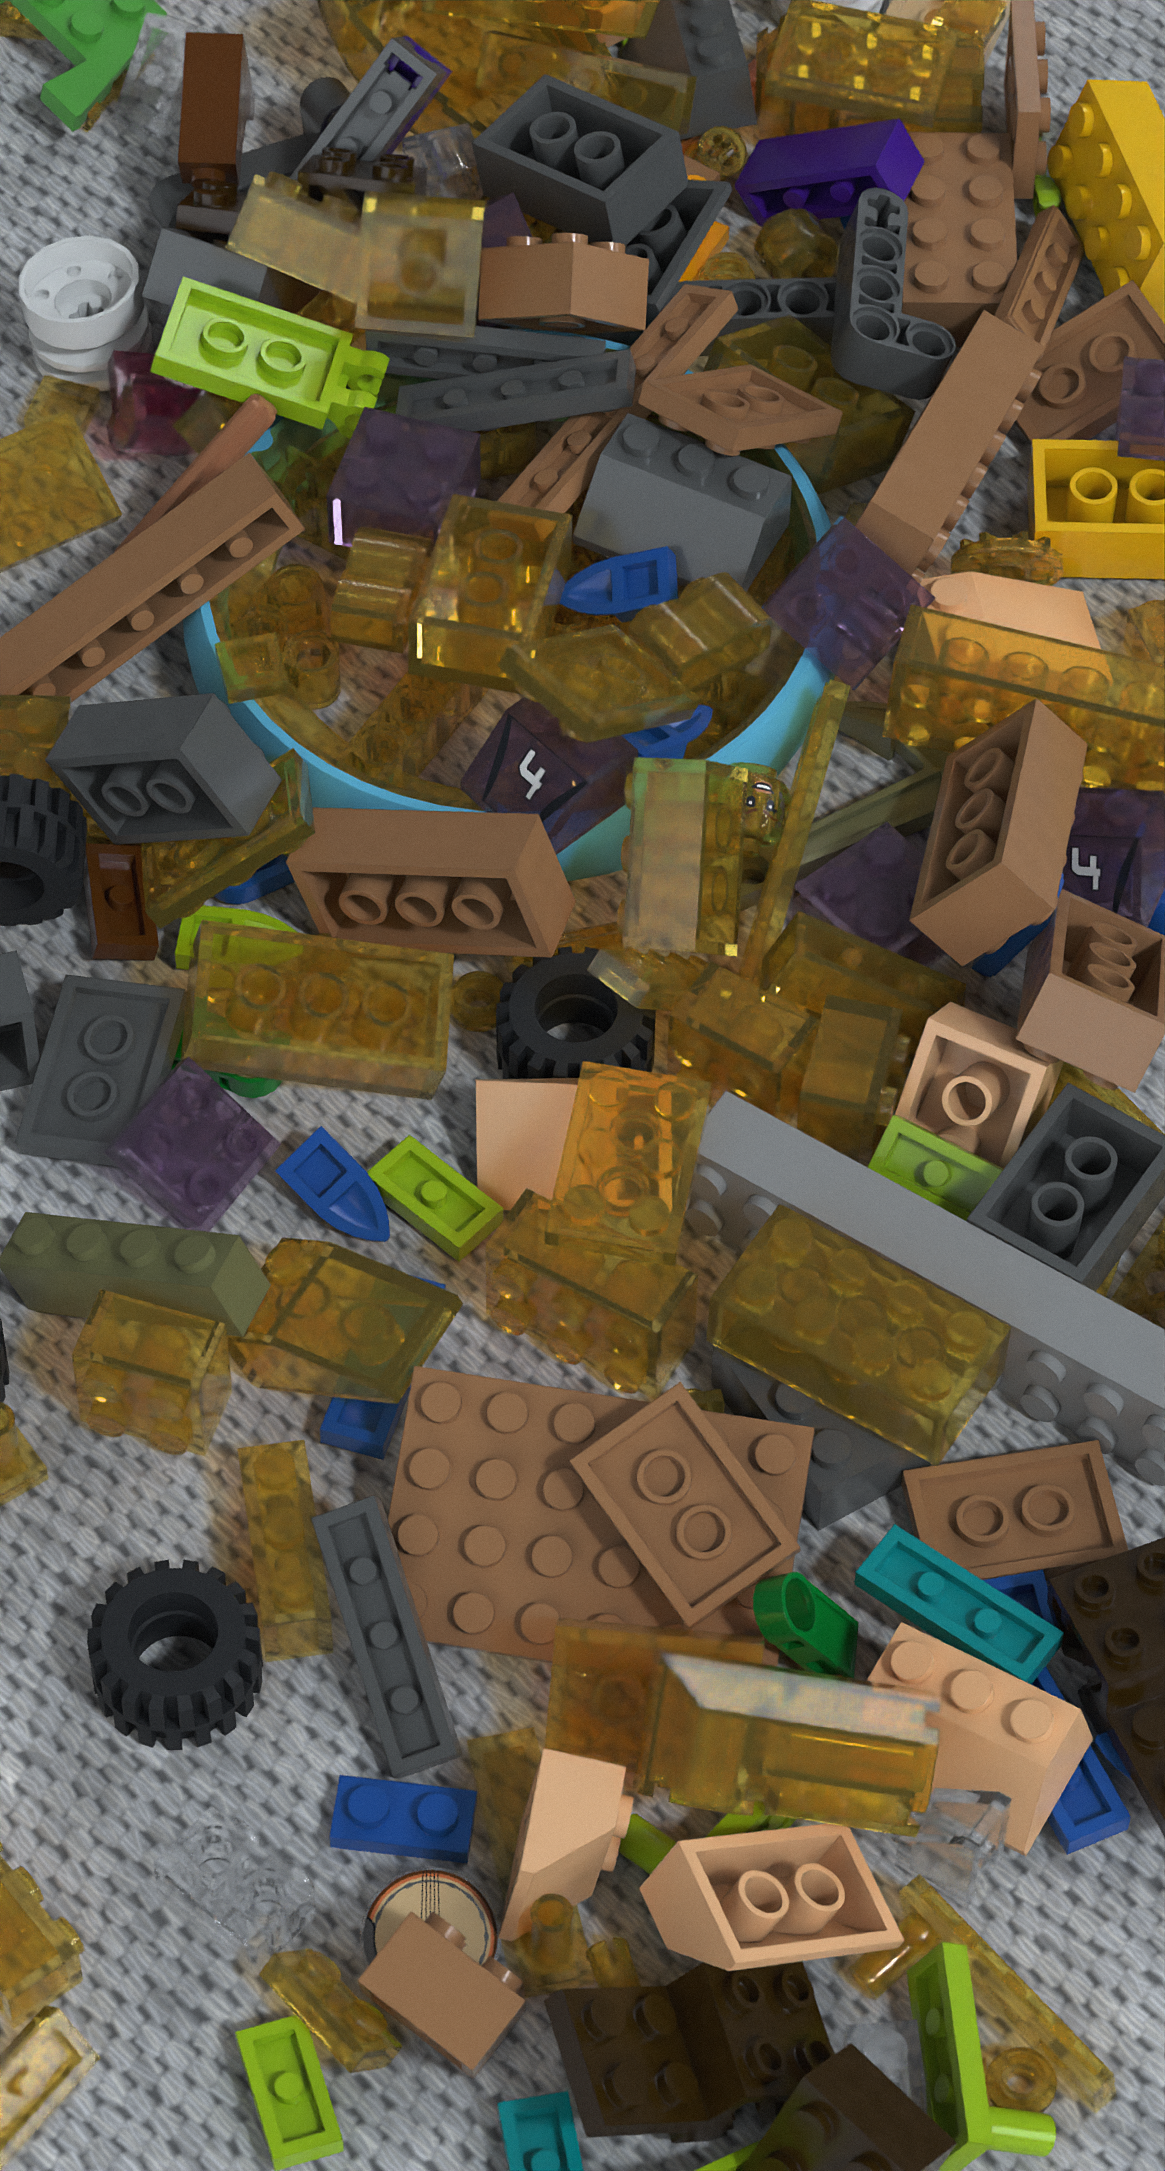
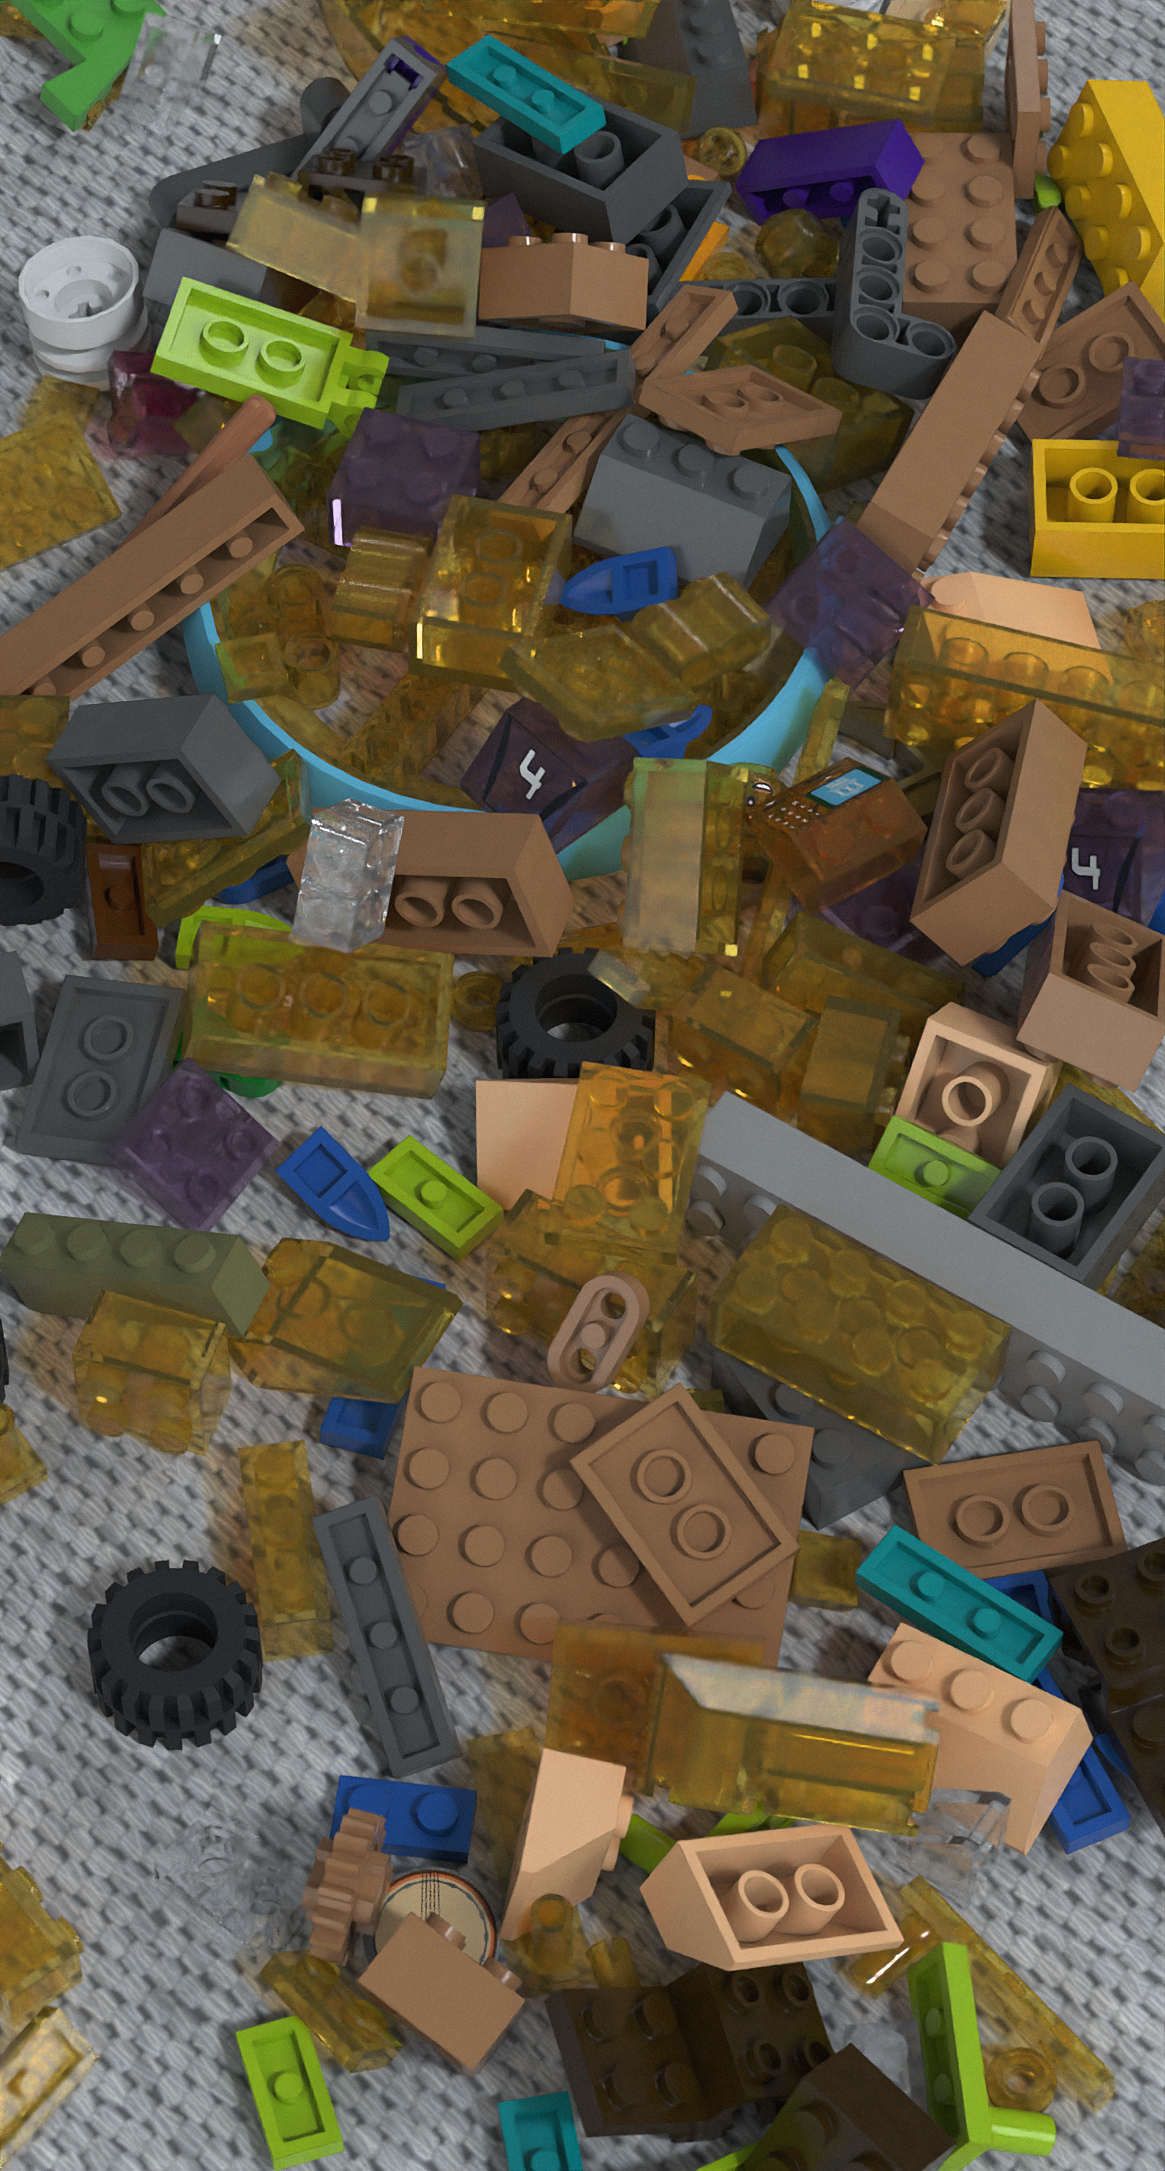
(214, 107): reddish brown arch -> none
(347, 875): none -> clear brick
(347, 1886): none -> medium nougat gear
(526, 94): none -> teal plate
(599, 1329): none -> medium nougat plate
(806, 1624): green piece -> none
(825, 1572): none -> clear yellow plate
(837, 832): none -> clear orange slope
(1010, 558): clear yellow wheel -> none

